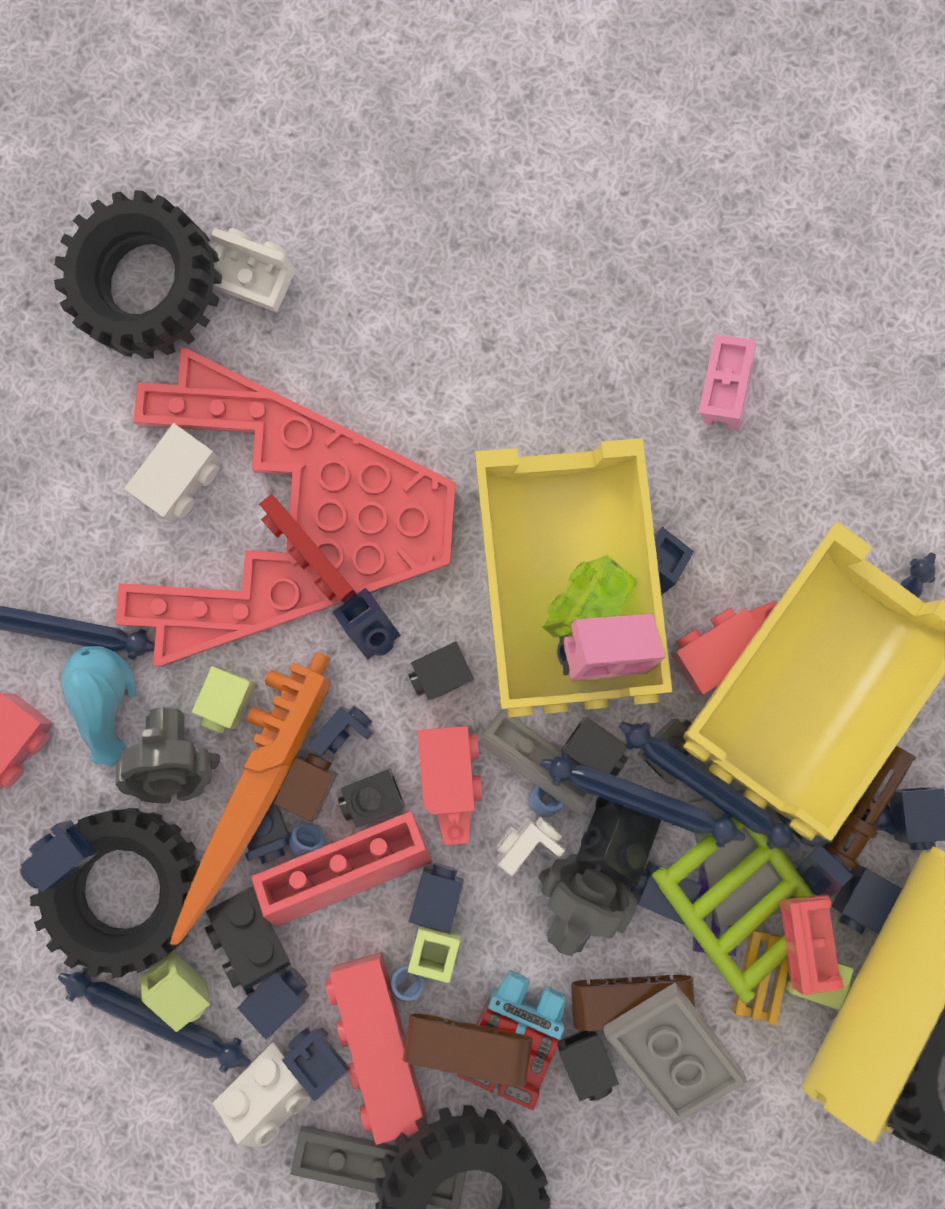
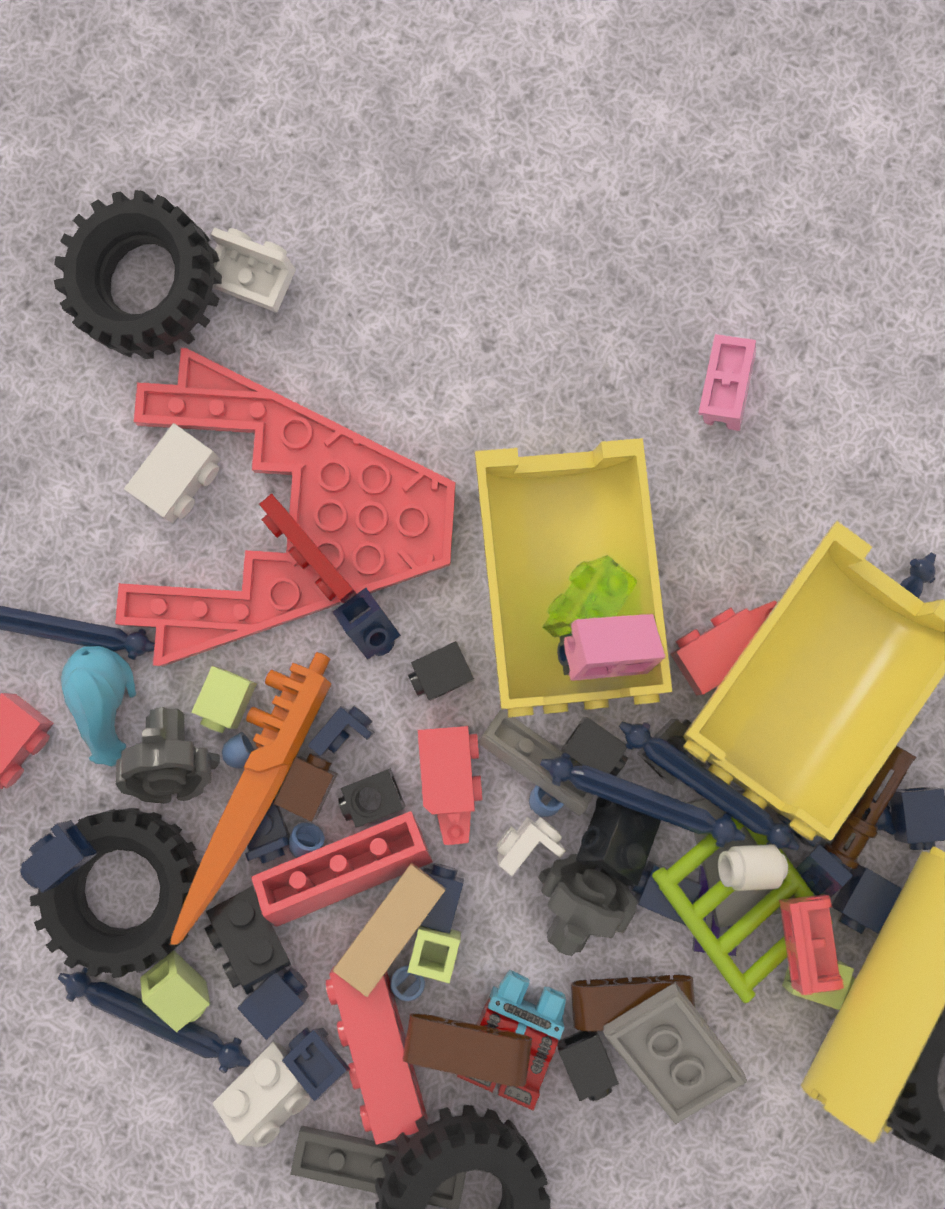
(237, 750): none -> medium blue hinge
(389, 929): none -> tan tile
(671, 558): dark blue bracket -> none
(752, 867): none -> white brick
(756, 1011): yellow tile -> none

